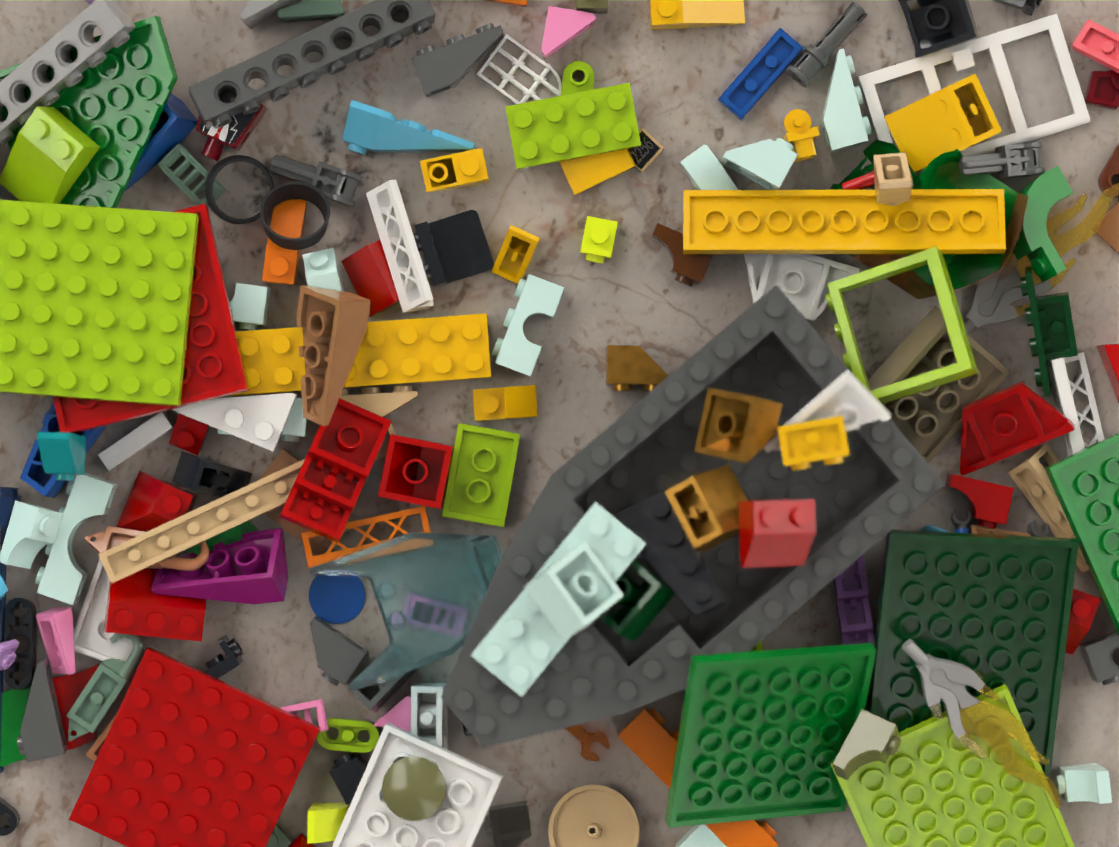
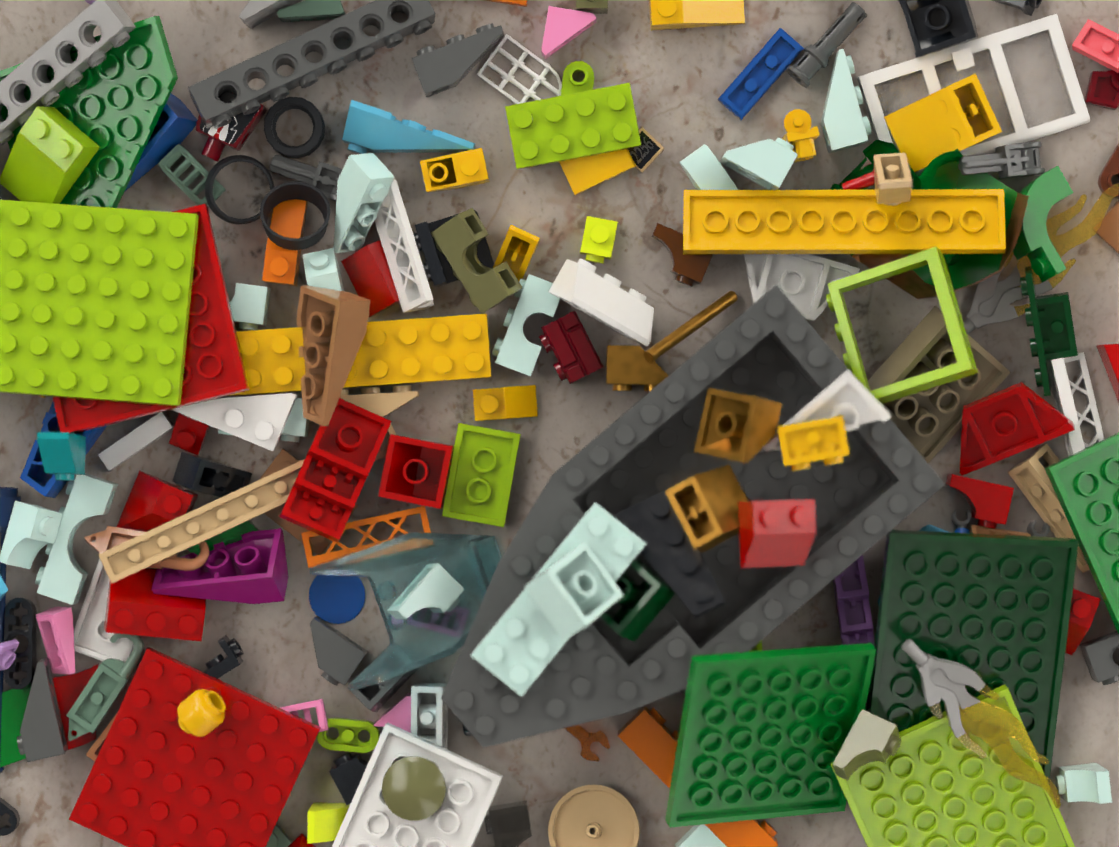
(201, 712): none -> yellow head
(270, 127): none -> black tyre
(359, 197): none -> light aqua slope
(430, 589): none -> light aqua arch
(459, 243): none -> olive arch
(571, 347): none -> dark red brick
(604, 300): none -> white slope
(690, 326): none -> pearl gold bar

